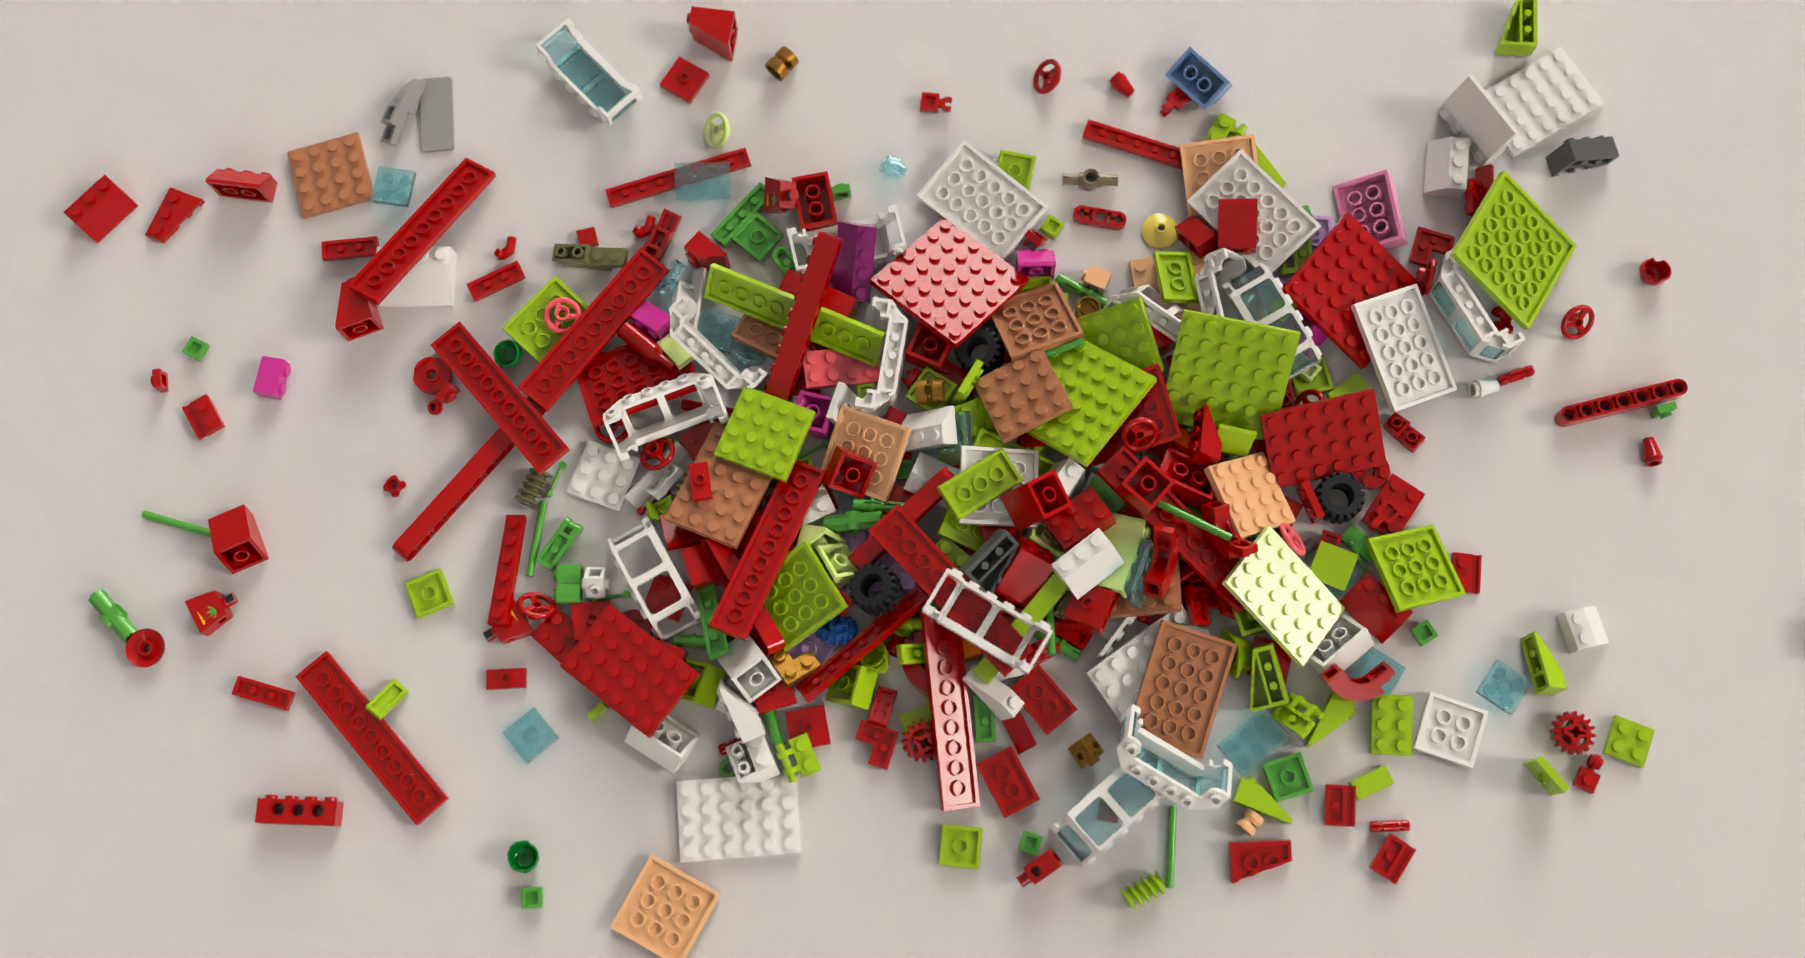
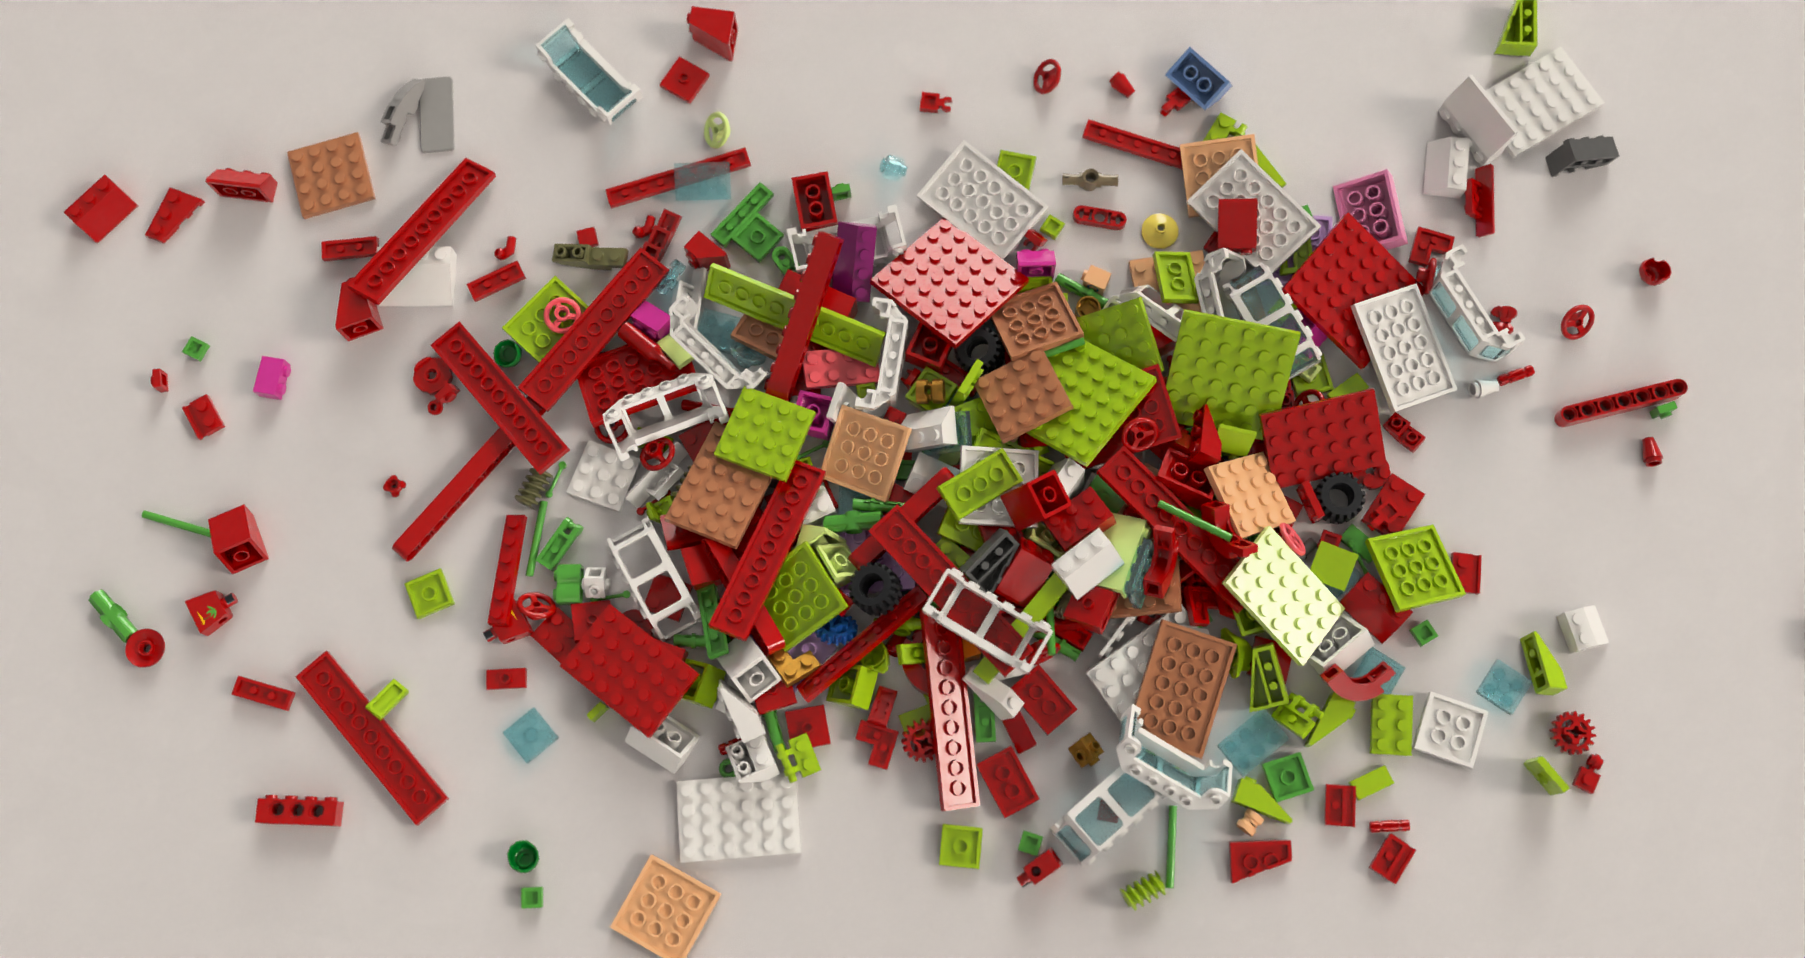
(393, 186): clear light blue plate -> none
(700, 481): red plate -> none
(779, 196): red torso -> none
(781, 63): pearl gold wheel -> none
(849, 472): red slope -> none
(1145, 486): red brick -> none
(1196, 236): red brick -> none
(1513, 250): lime plate -> none
(1628, 741): lime plate -> none

